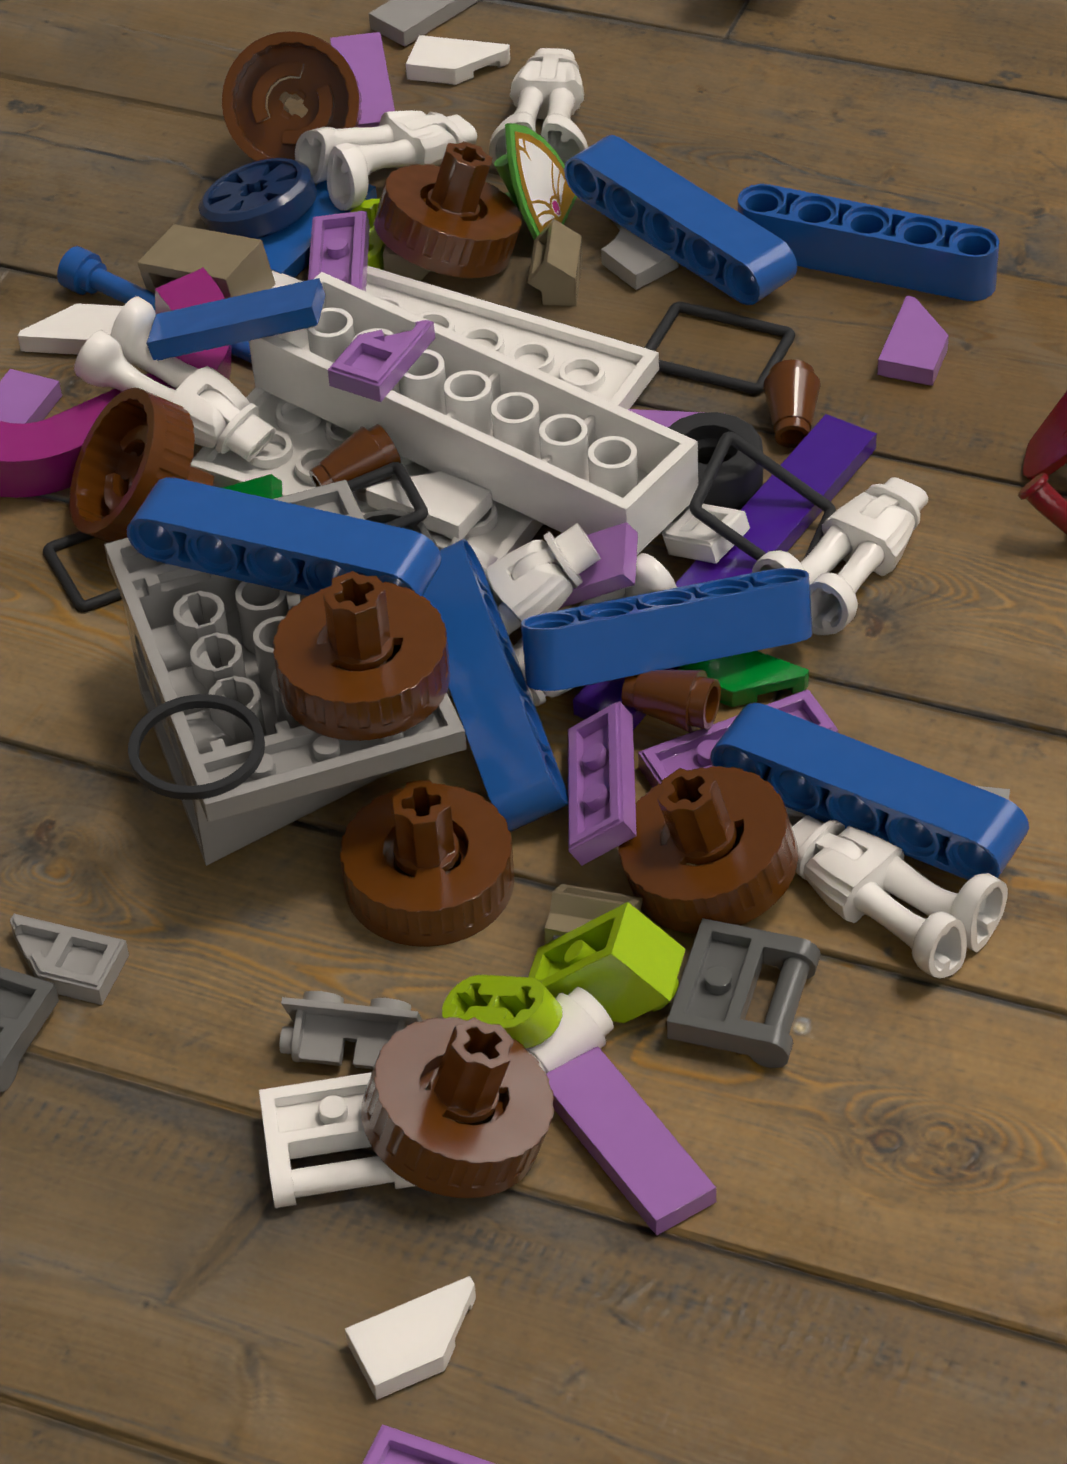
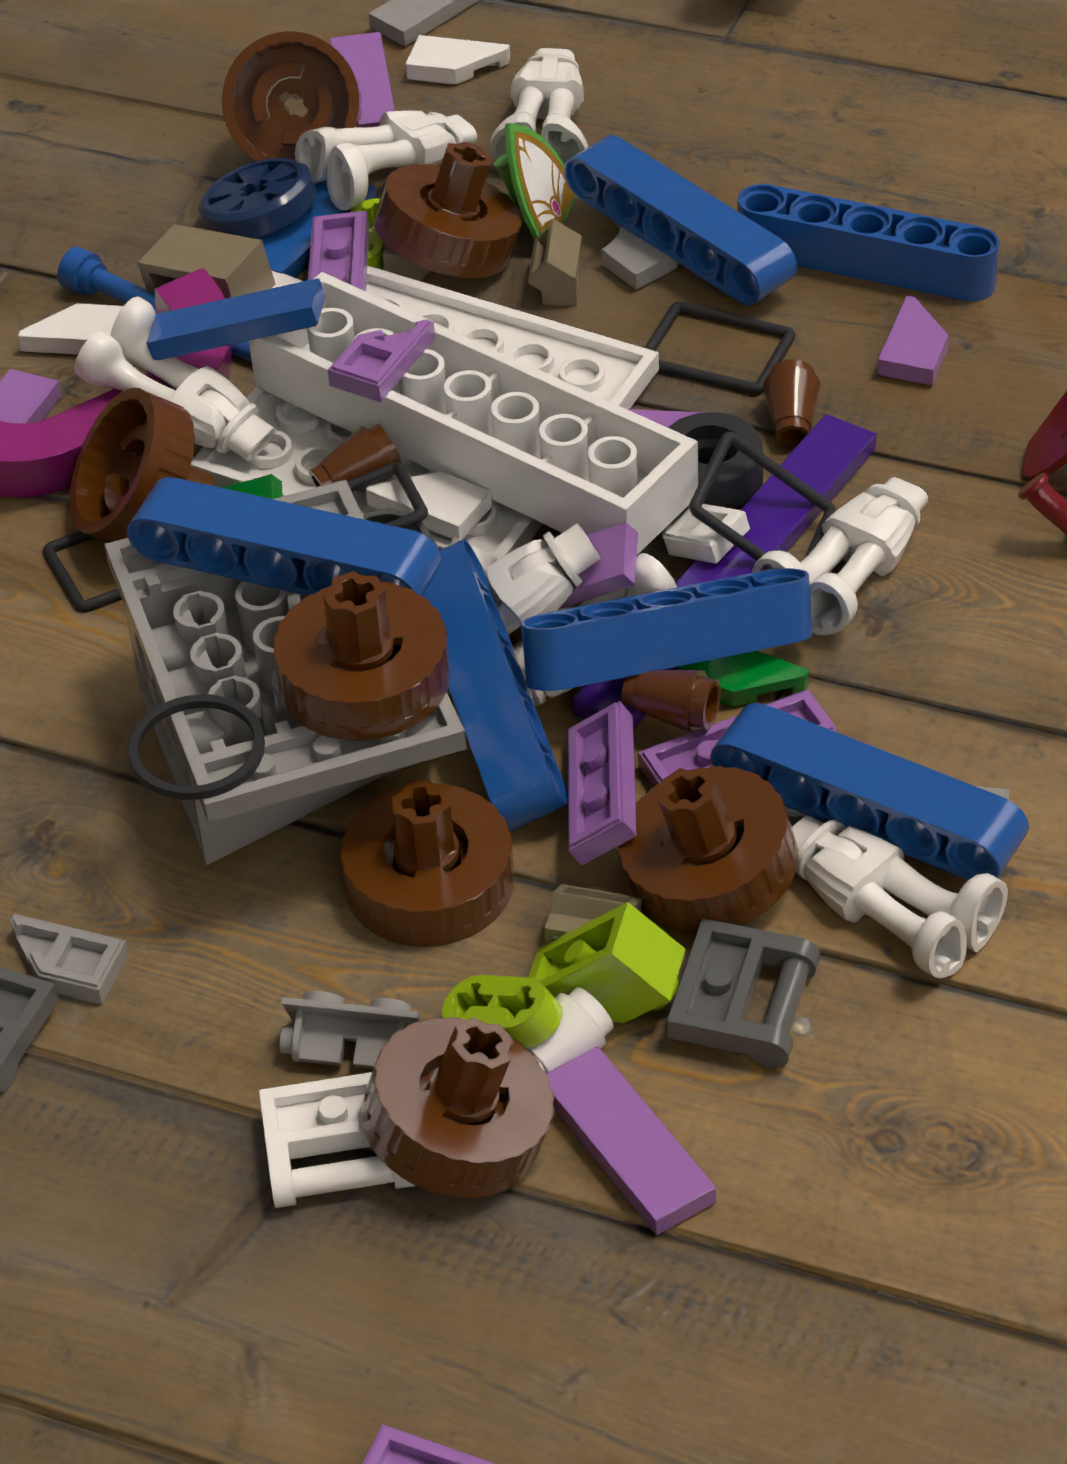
(411, 1338): white tile -> none

